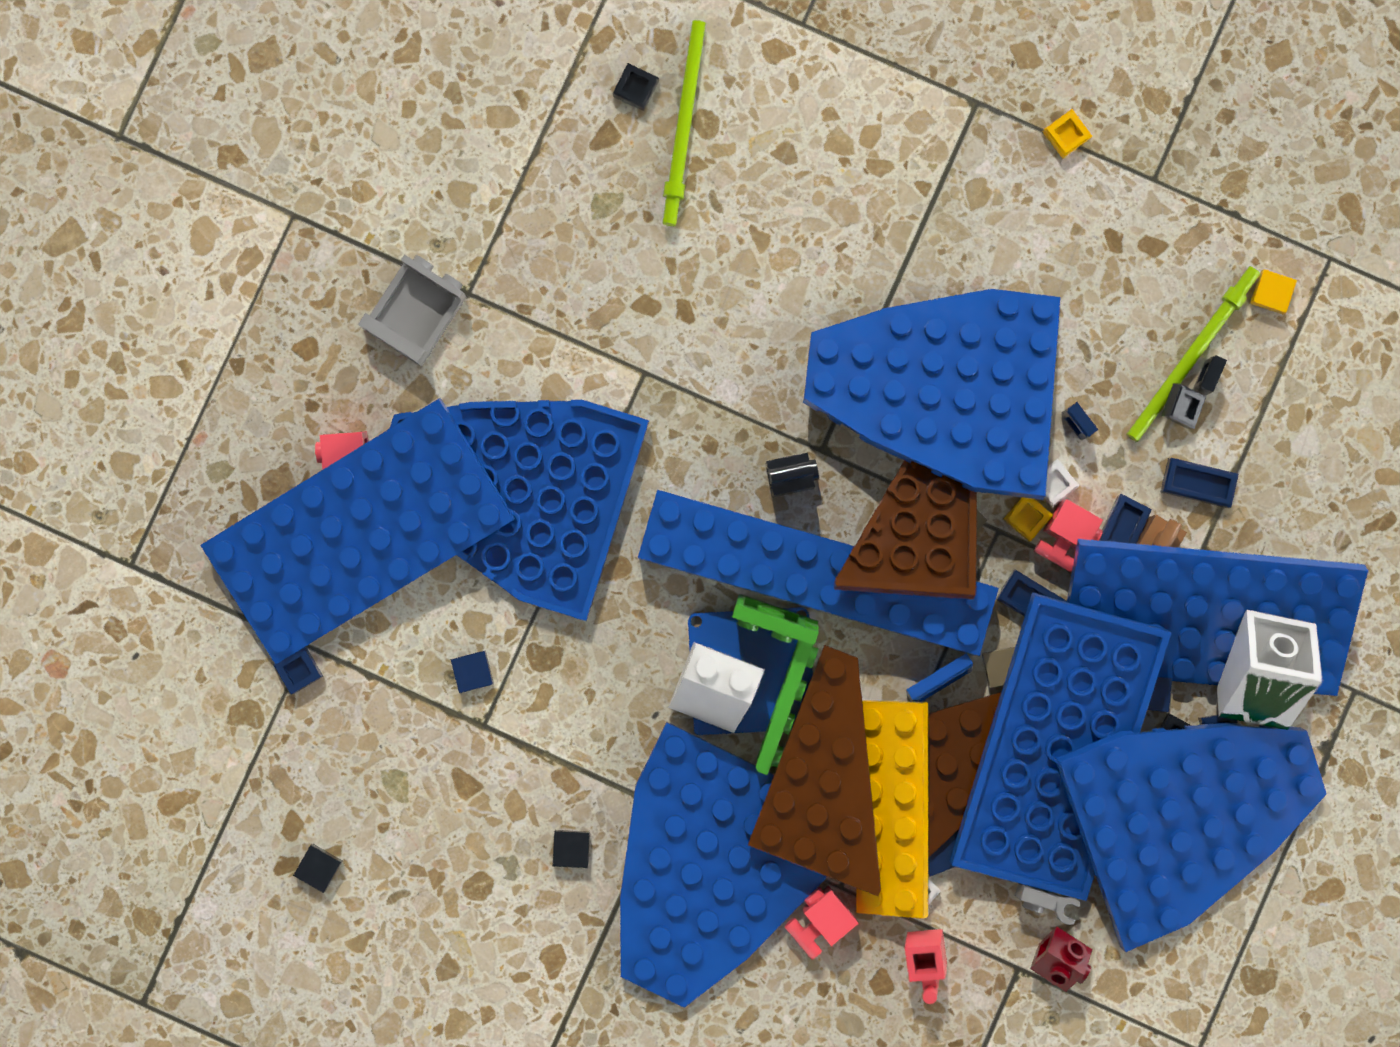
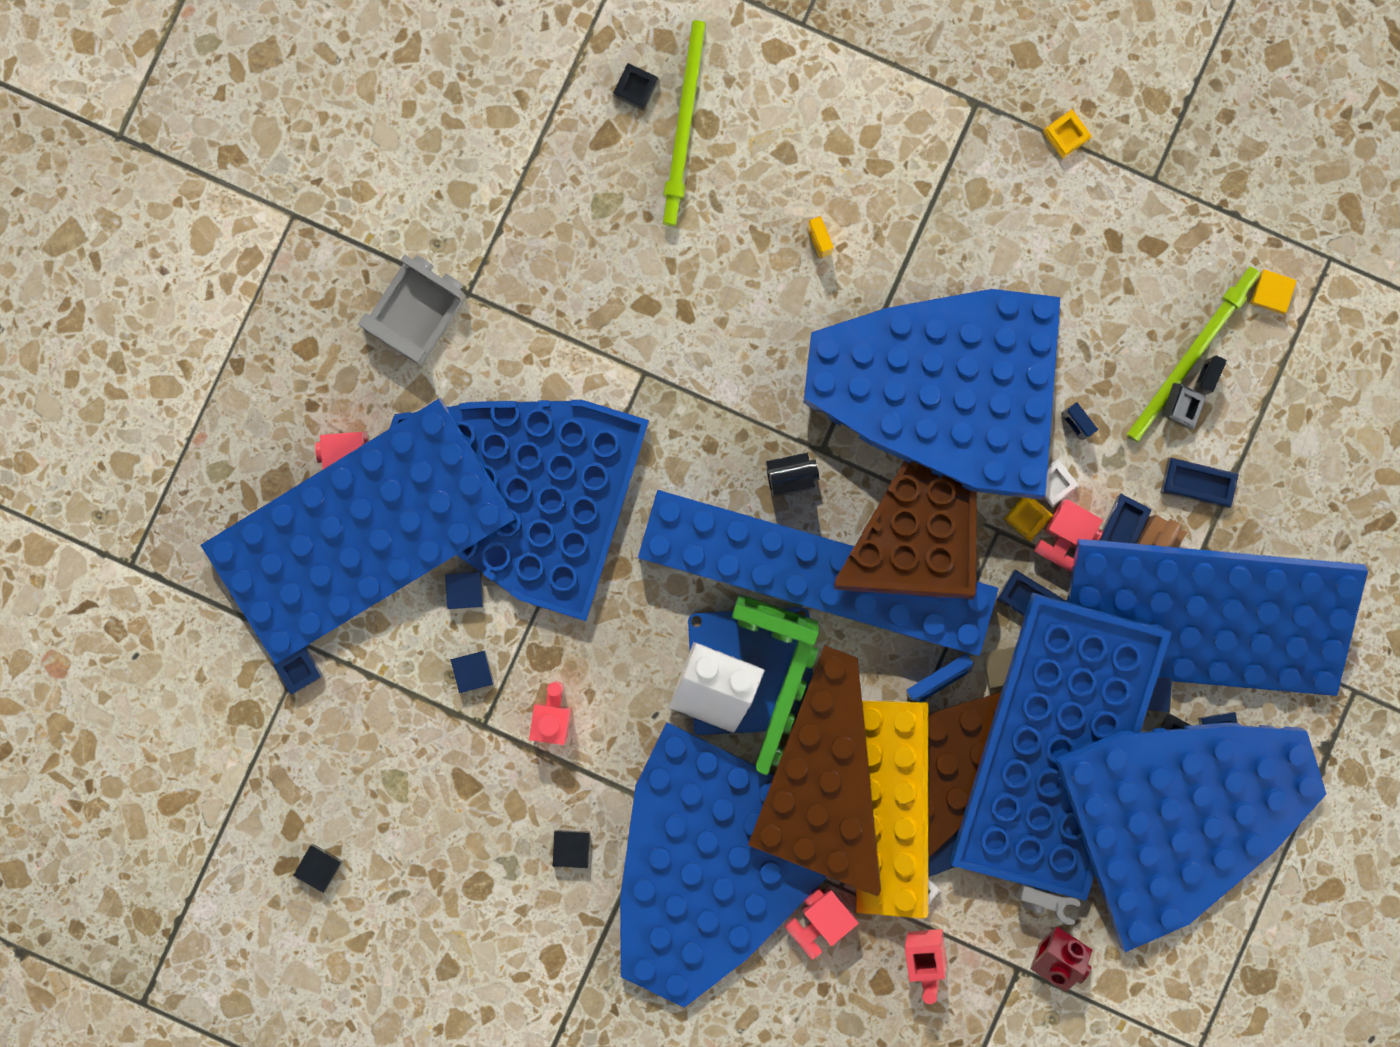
(464, 590): none -> dark blue tile
(551, 720): none -> coral brick
(820, 237): none -> yellow tile
(1270, 671): white slope -> none

